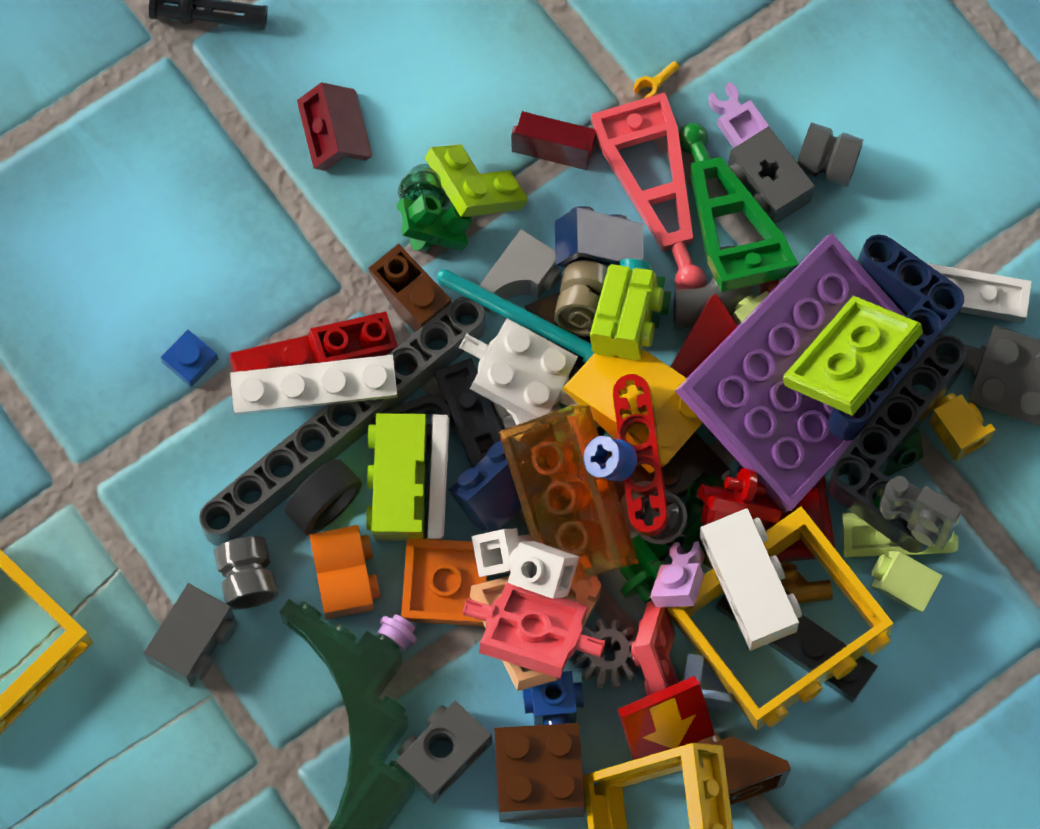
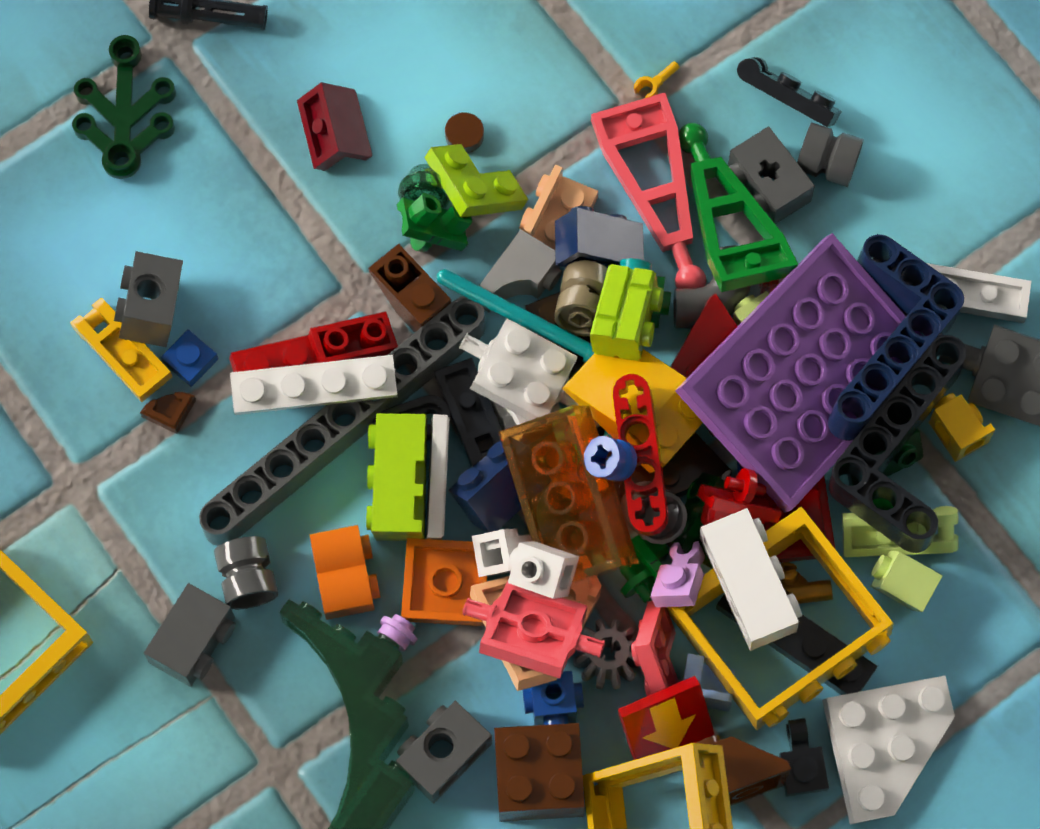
(124, 114): none -> dark green plant
(127, 359): none -> yellow plate
(142, 318): none -> dark grey brick
(169, 410): none -> reddish brown tile
(323, 497): black tyre -> none
(465, 130): none -> reddish brown tile
(553, 140): dark red panel -> none
(556, 198): none -> light nougat bracket
(738, 120): lavender plate -> none
(787, 90): none -> black plate
(806, 763): none -> black plate
(852, 355): lime tile -> none
(885, 742): none -> white plate
(927, 512): dark grey plate -> none

